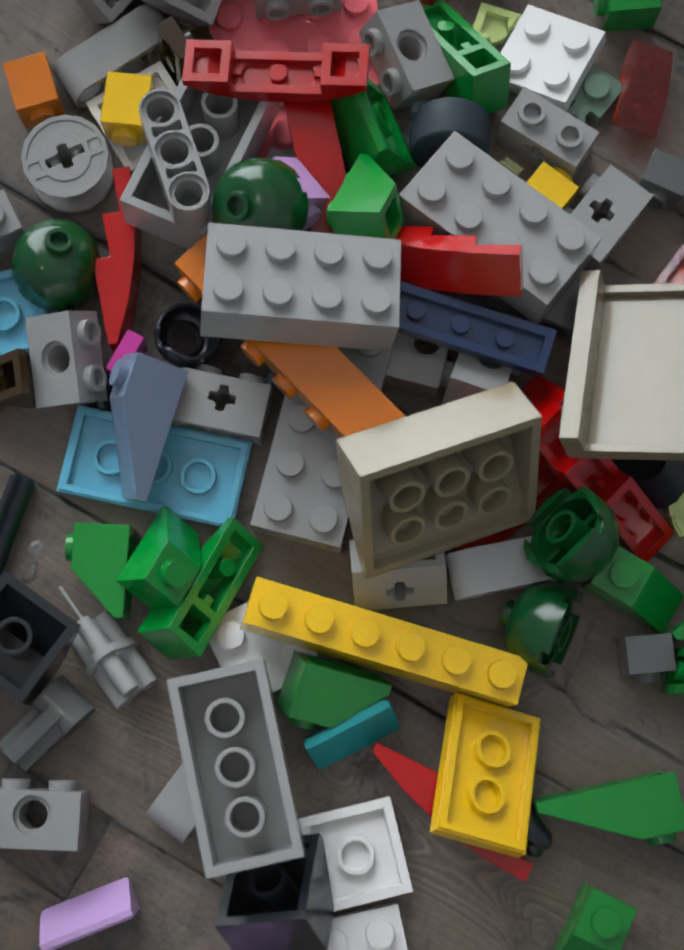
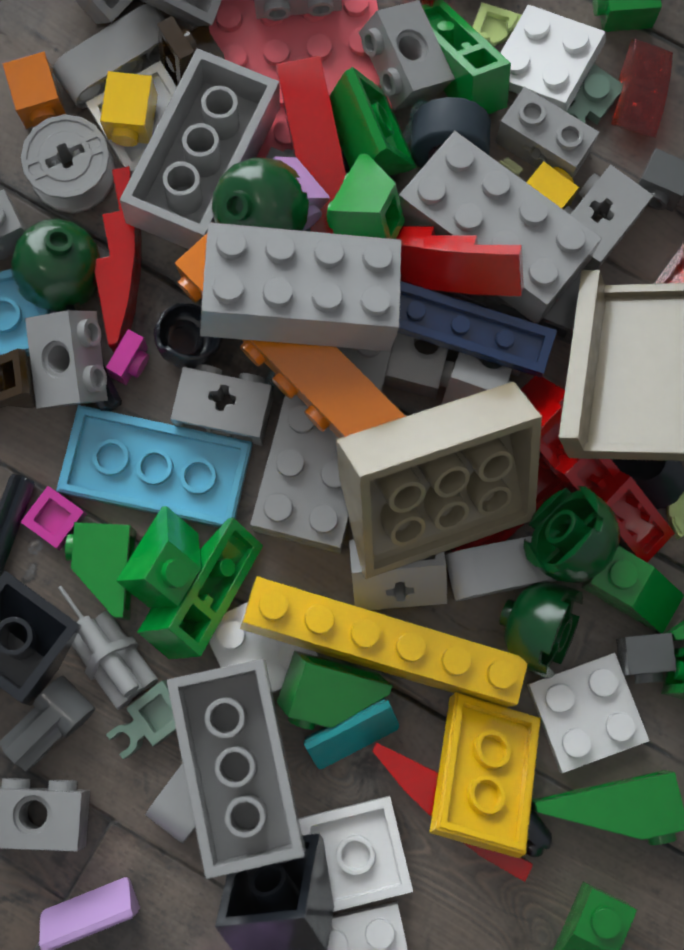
(53, 517): none -> dark pink plate
(142, 414): sand blue slope -> none
(151, 717): none -> sand green plate
(172, 140): light grey beam -> none
(276, 76): red slope -> none
(587, 713): none -> white plate

